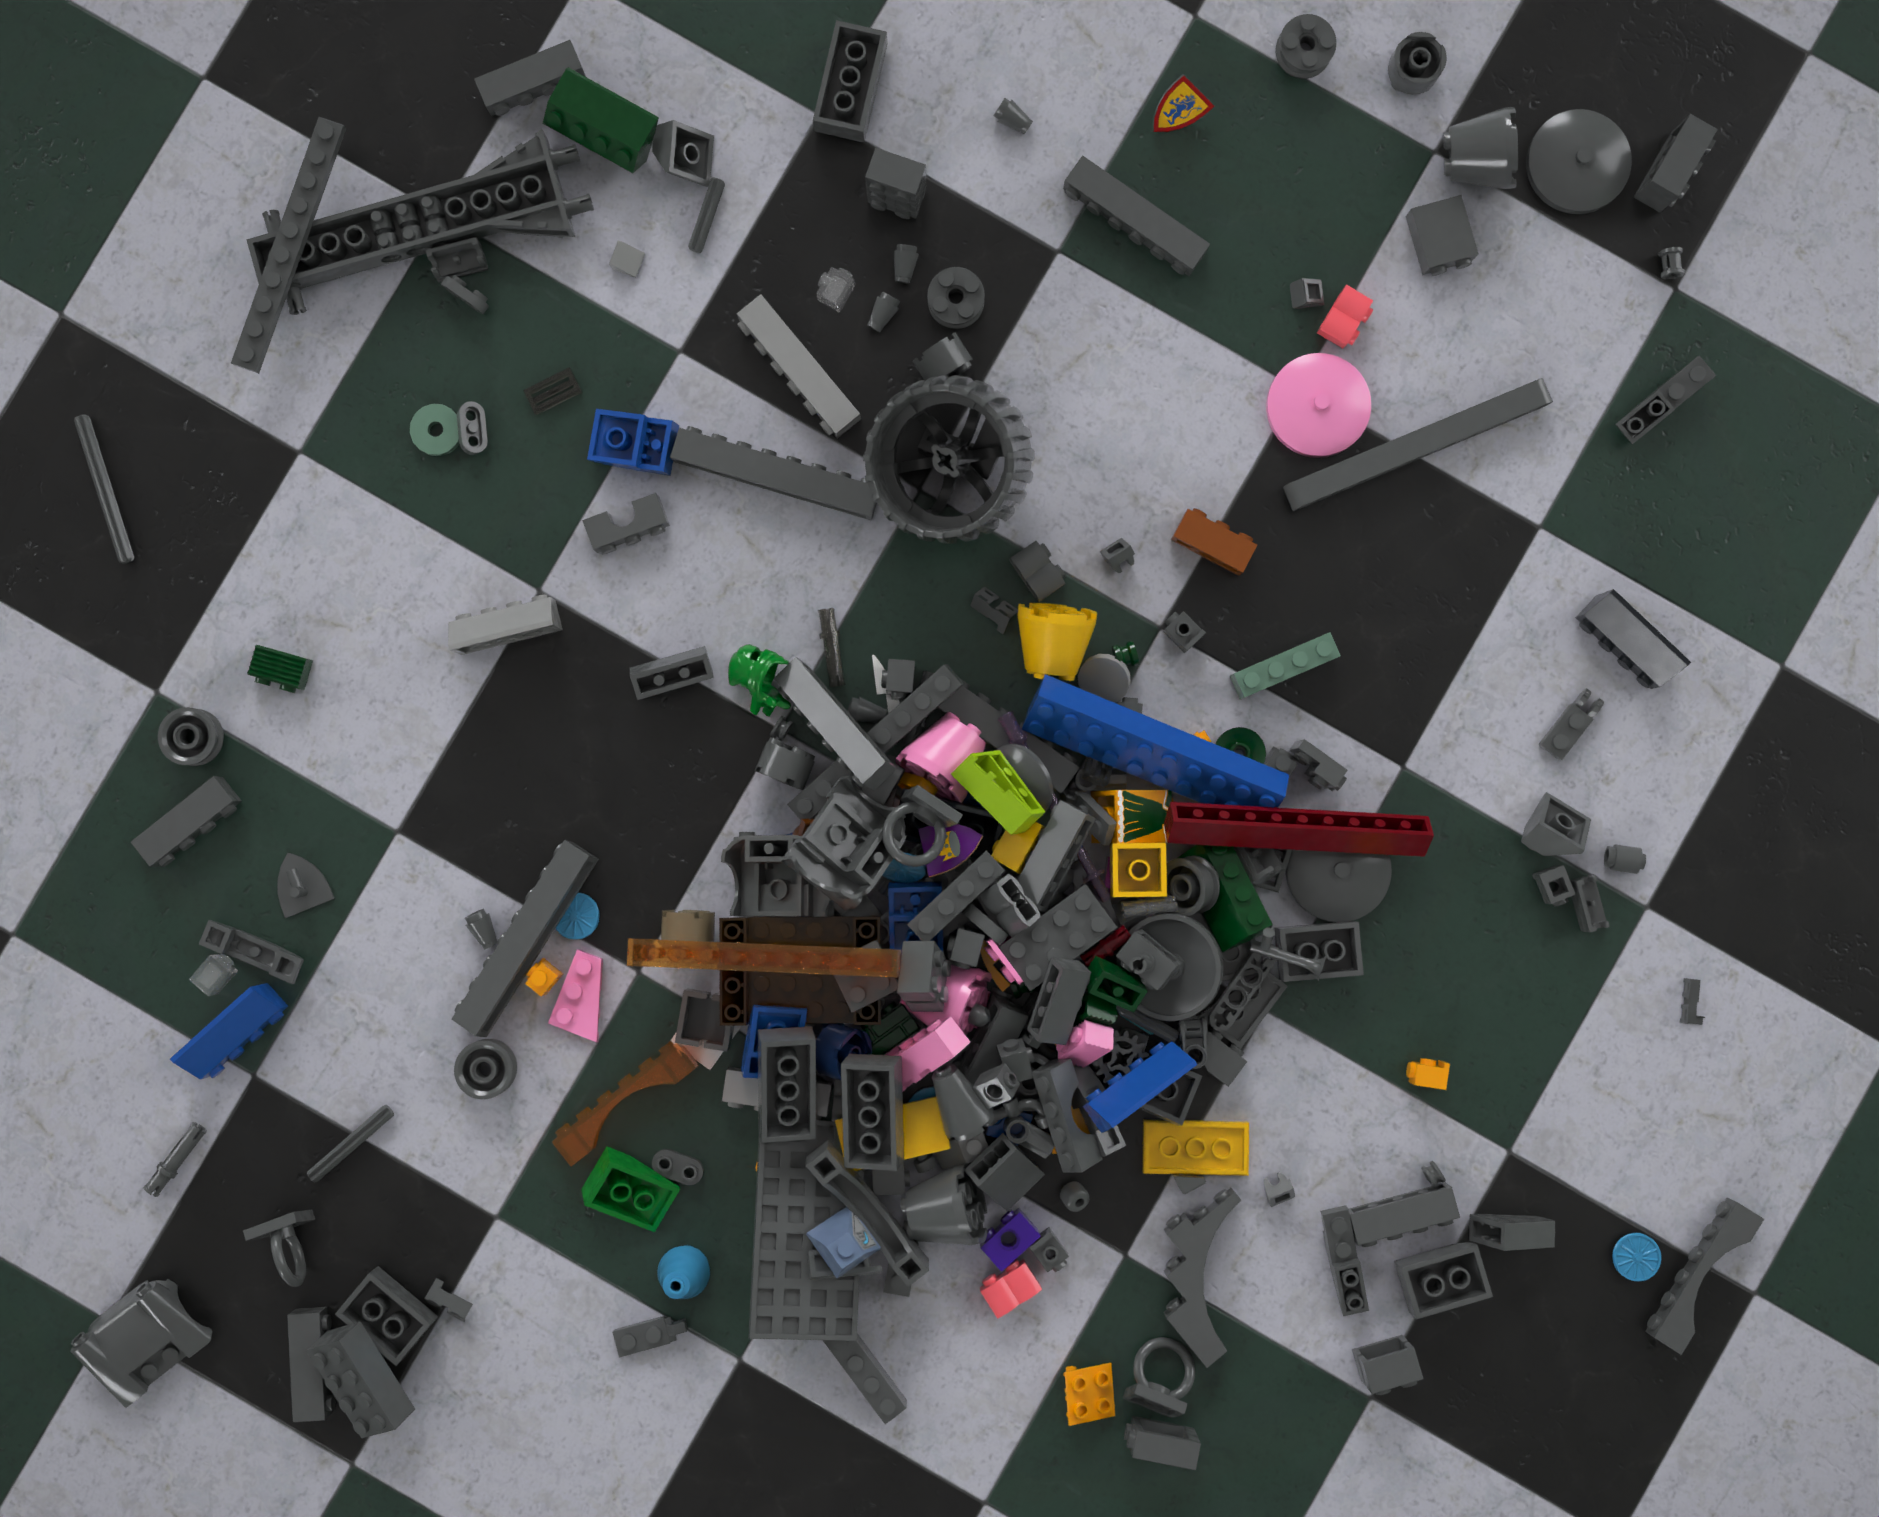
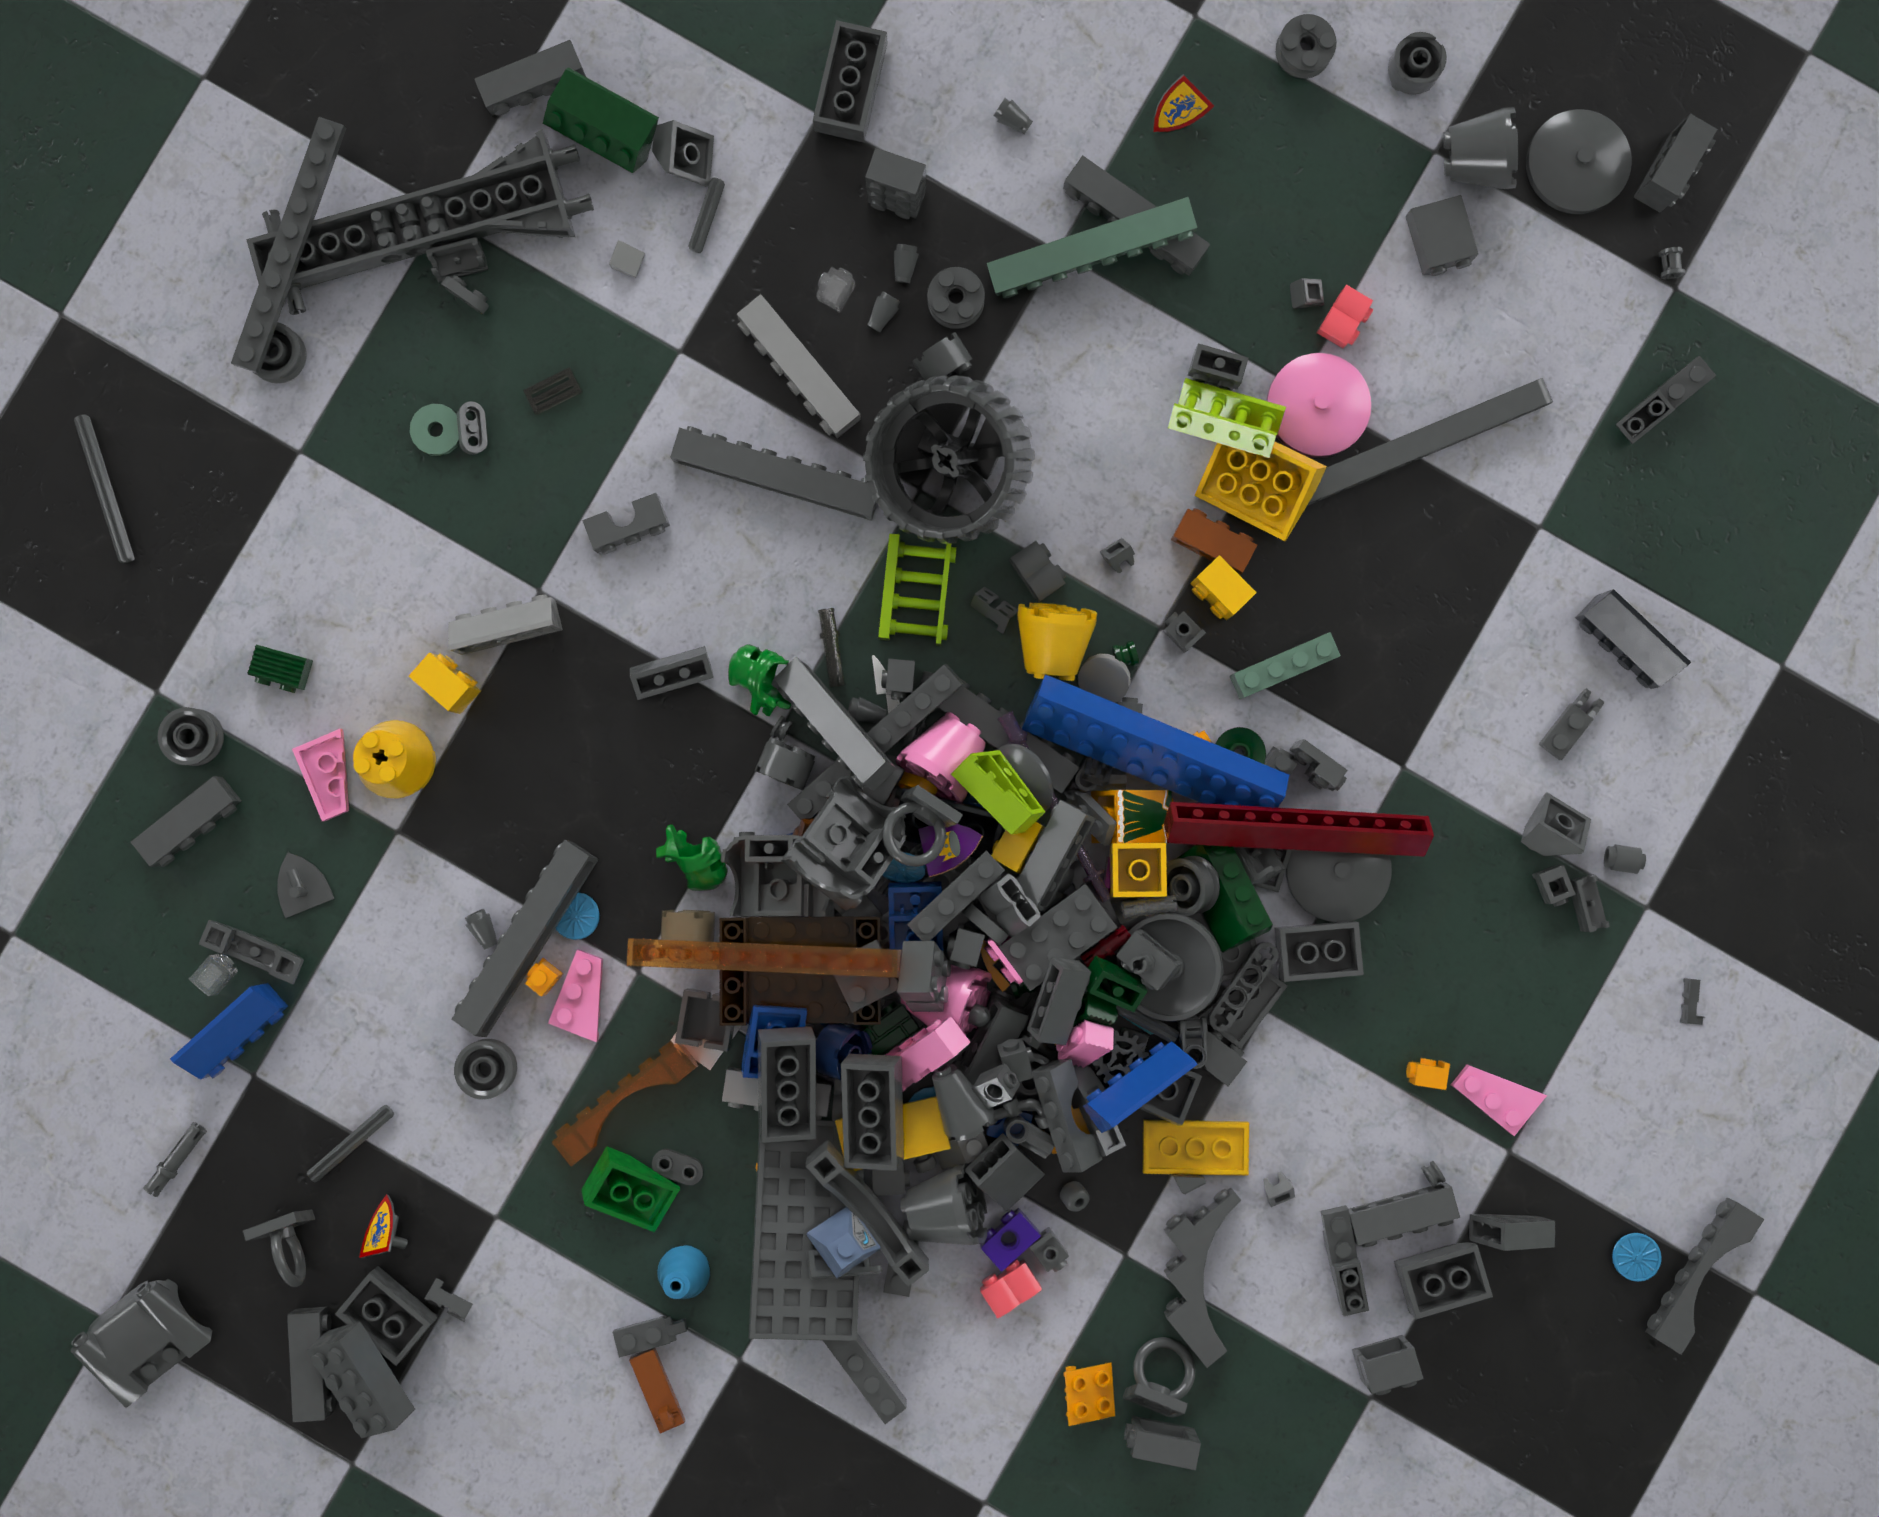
(288, 361): none -> dark grey wheel
(325, 773): none -> bright pink wing
(382, 1231): none -> shield
(408, 764): none -> yellow cone
(445, 683): none -> yellow brick
(632, 441): blue slope -> none
(657, 1390): none -> dark orange hinge
(698, 862): none -> green piece
(895, 575): none -> lime fence
(1092, 247): none -> sand green brick
(1217, 367): none -> dark grey brick
(1222, 588): none -> yellow brick
(1227, 417): none -> lime fence
(1259, 488): none -> yellow slope
(1265, 948): dark grey piece -> none
(1498, 1098): none -> bright pink wing

